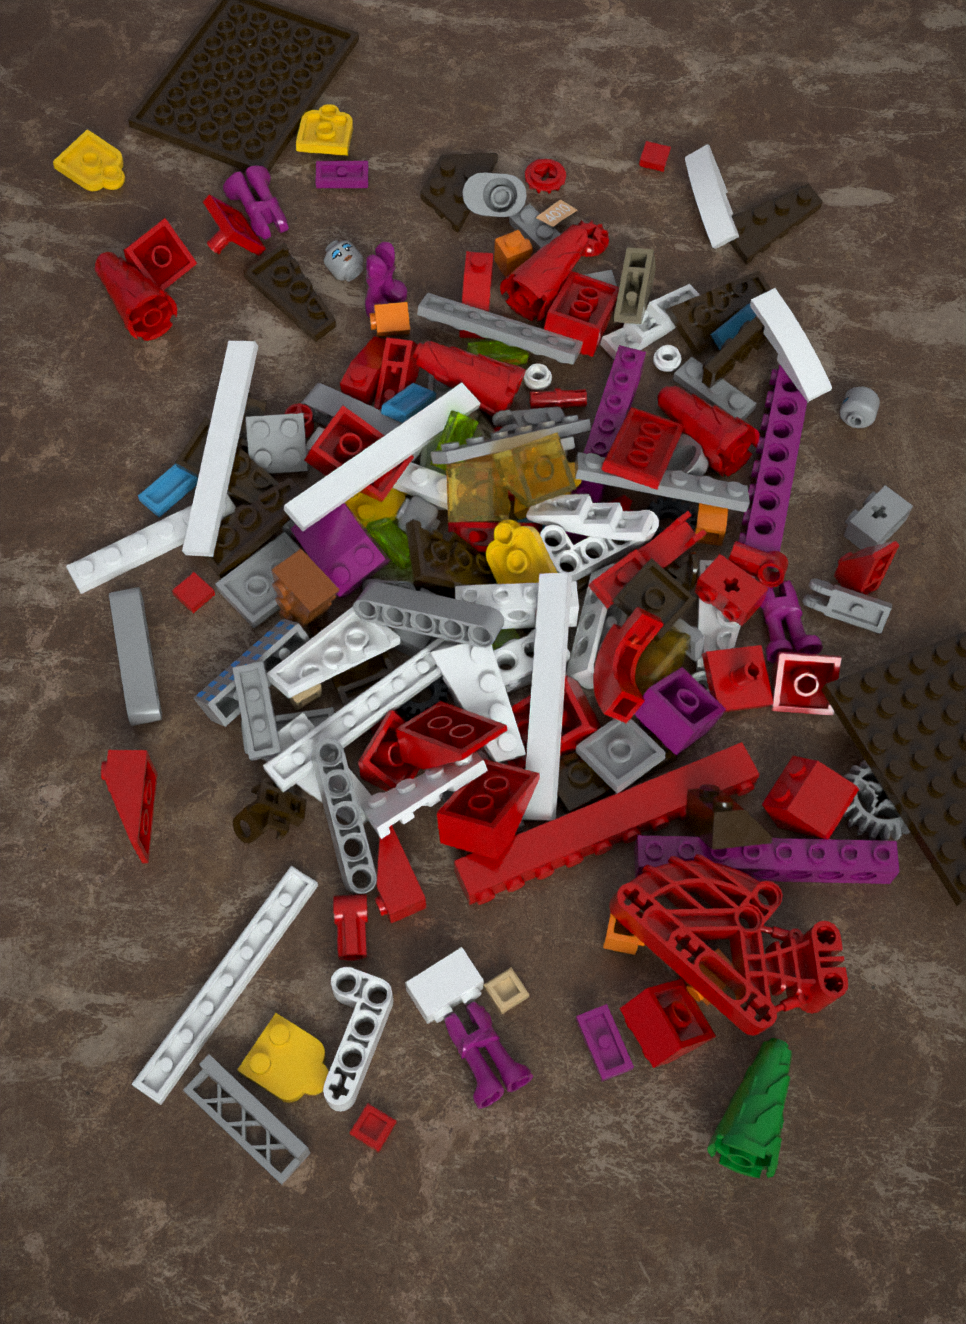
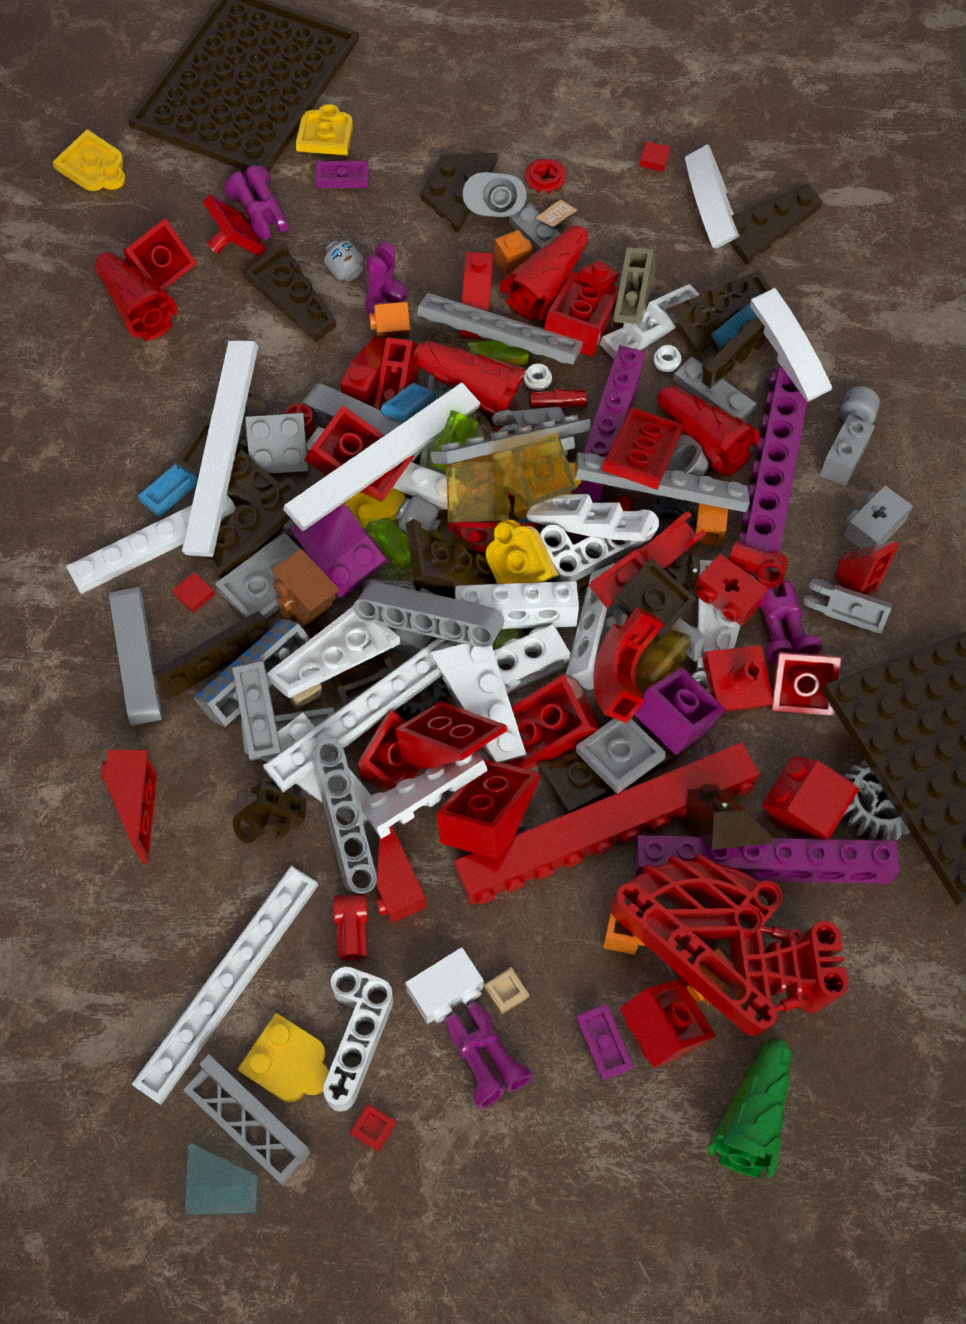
(210, 655): none -> dark brown plate
(218, 1186): none -> clear light blue wing
(548, 692): white tile -> none
(598, 275): none -> red plate
(600, 239): red gear -> none
(847, 450): none -> light grey brick

